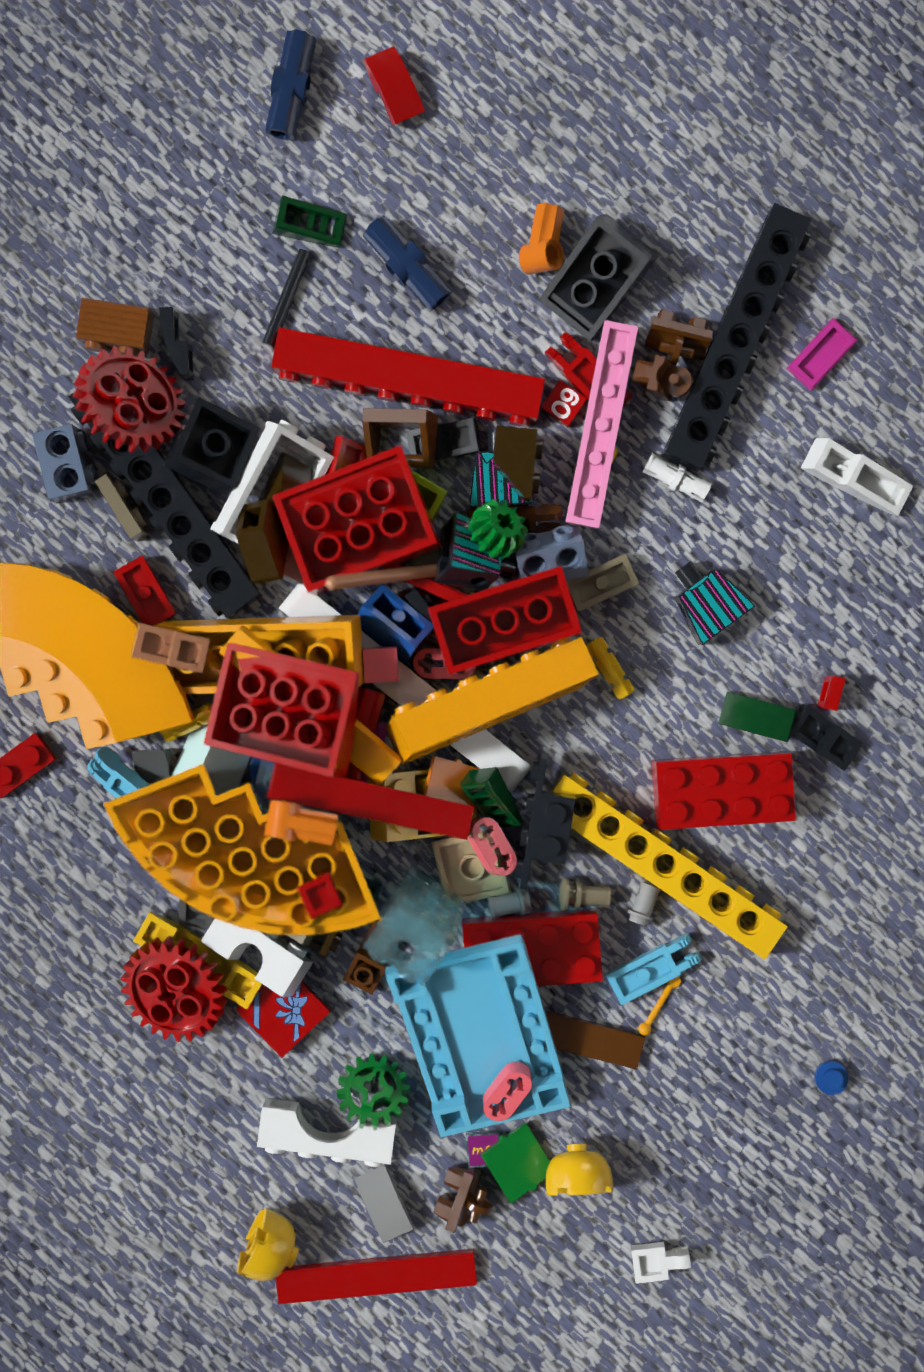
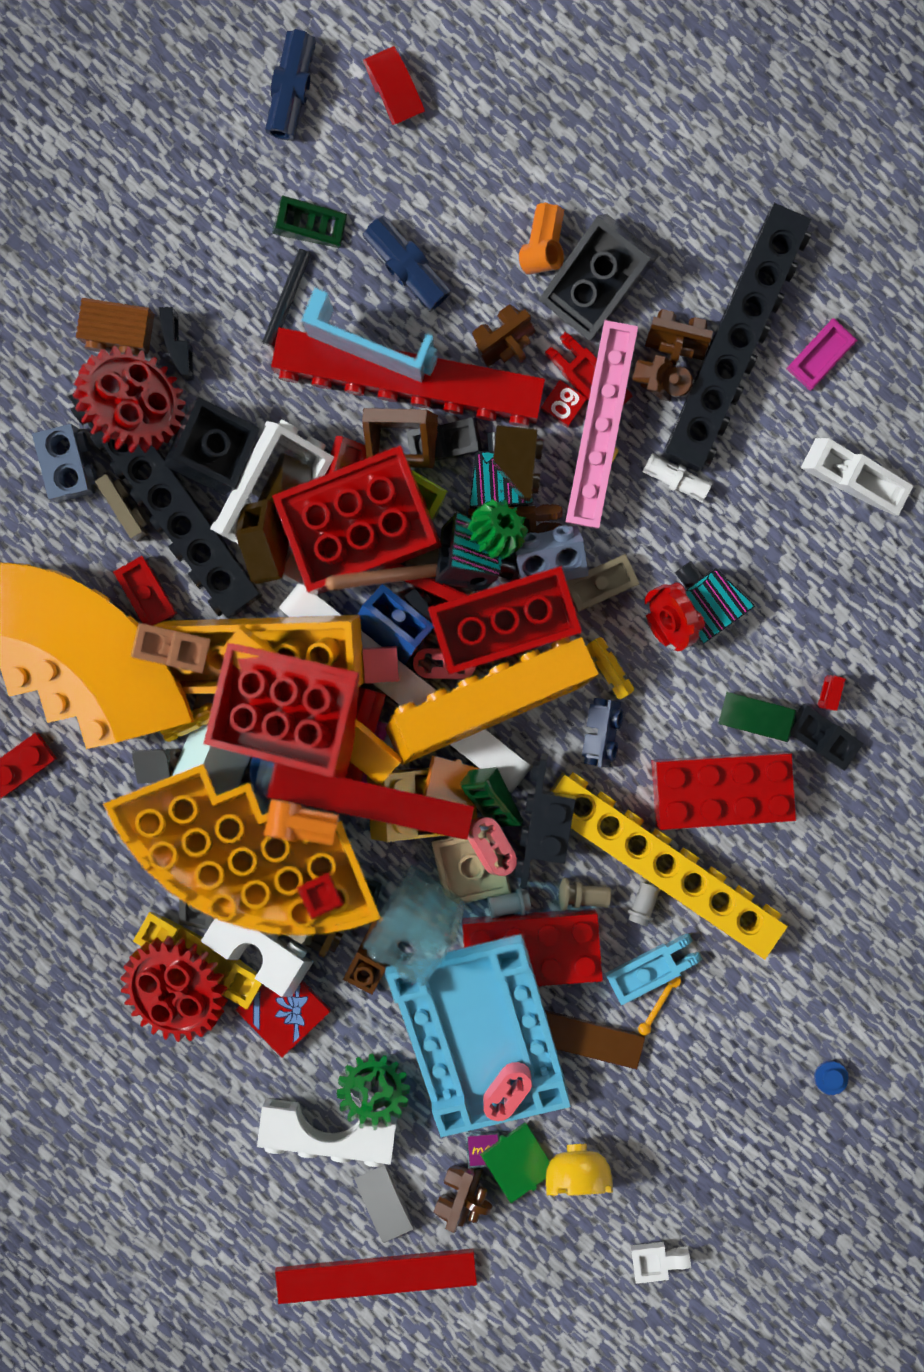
(113, 774): medium azure hinge -> none
(268, 1247): yellow cylinder -> none
(316, 325): none -> medium azure panel
(508, 339): none -> reddish brown hips
(607, 721): none -> dark blue hinge
(673, 616): none -> red plate

